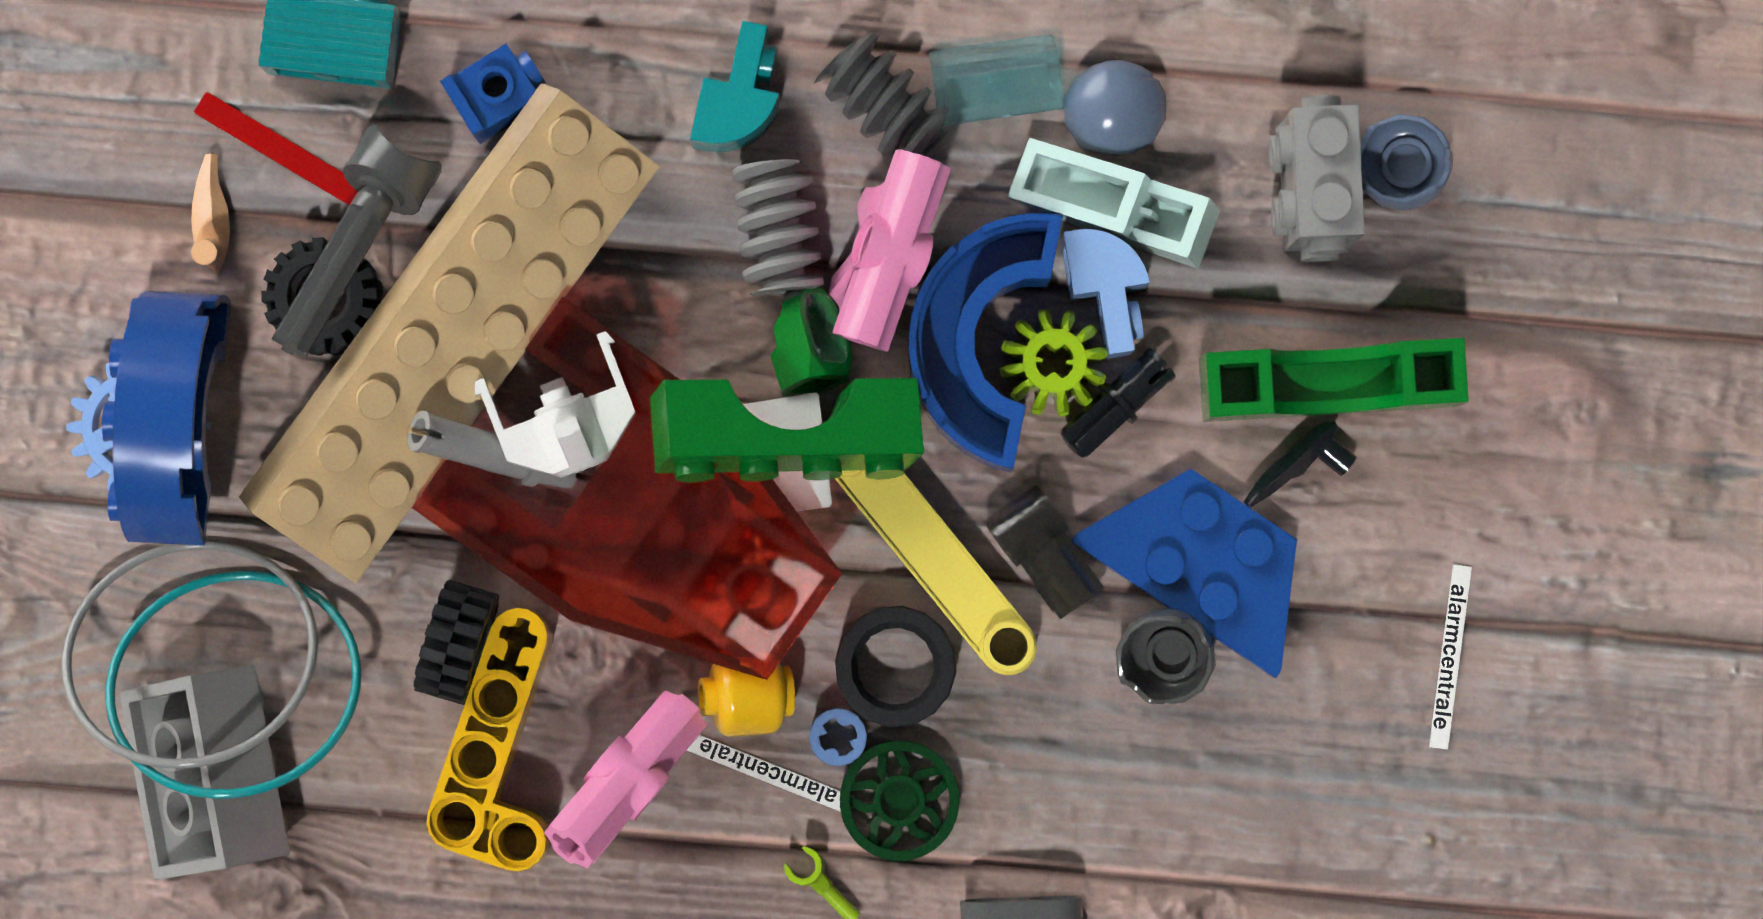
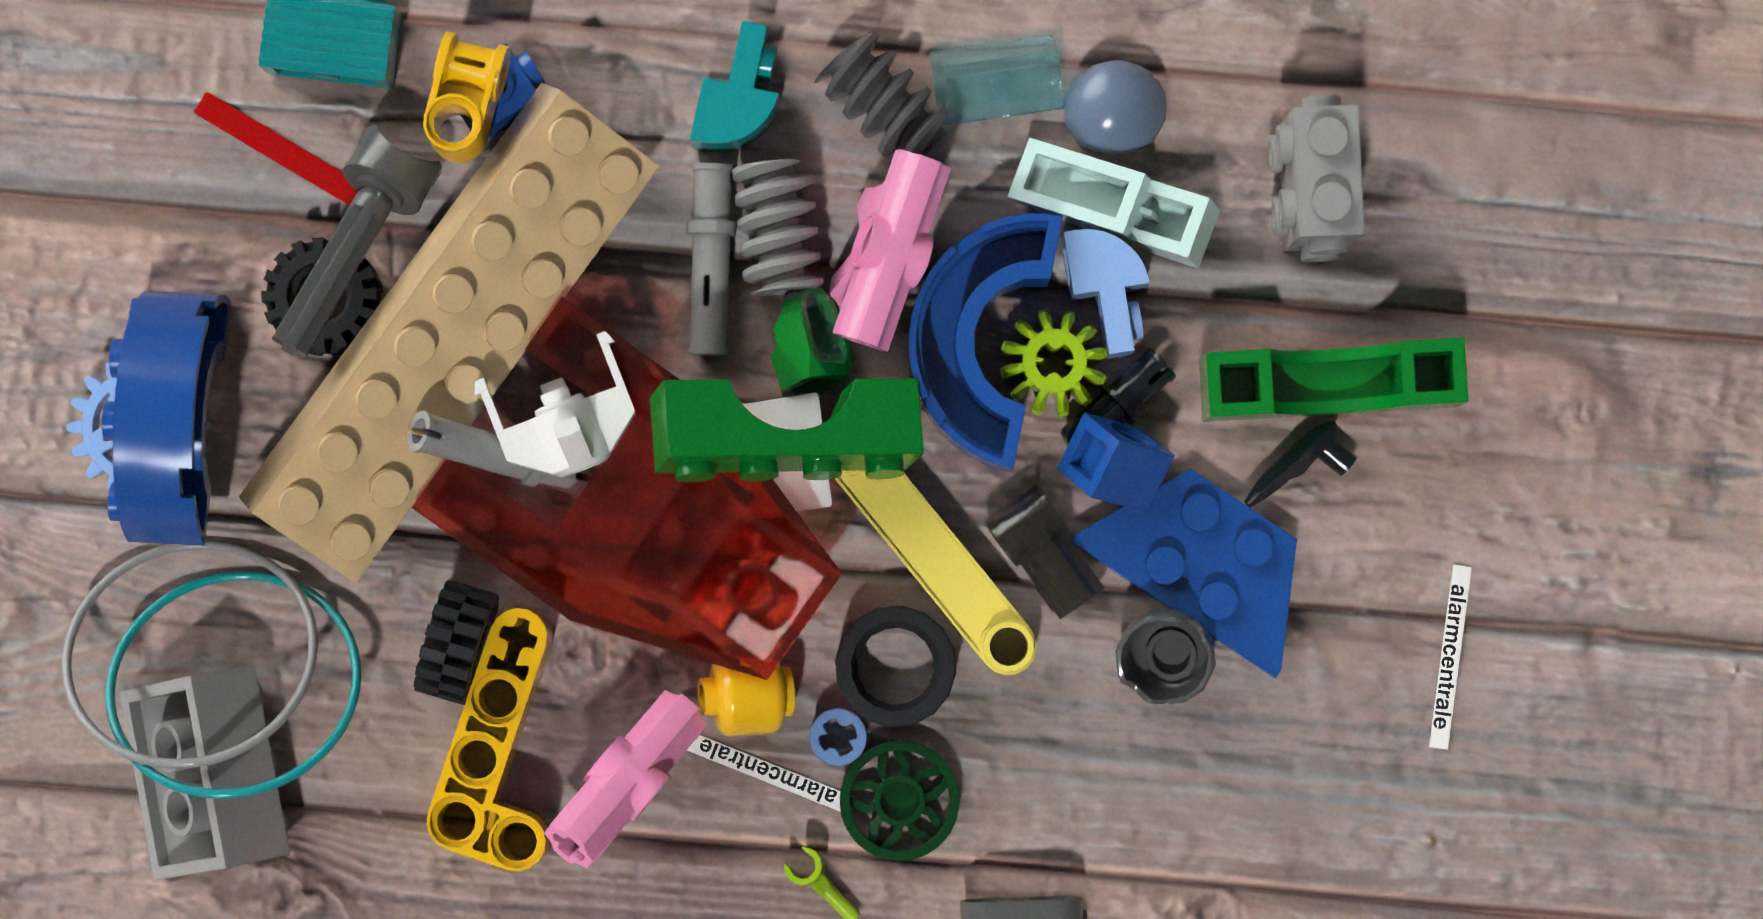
(209, 217): light nougat bar -> none
(465, 83): none -> yellow piece
(710, 258): none -> light grey pin
(1115, 462): none -> blue brick
(1405, 162): sand blue hair -> none

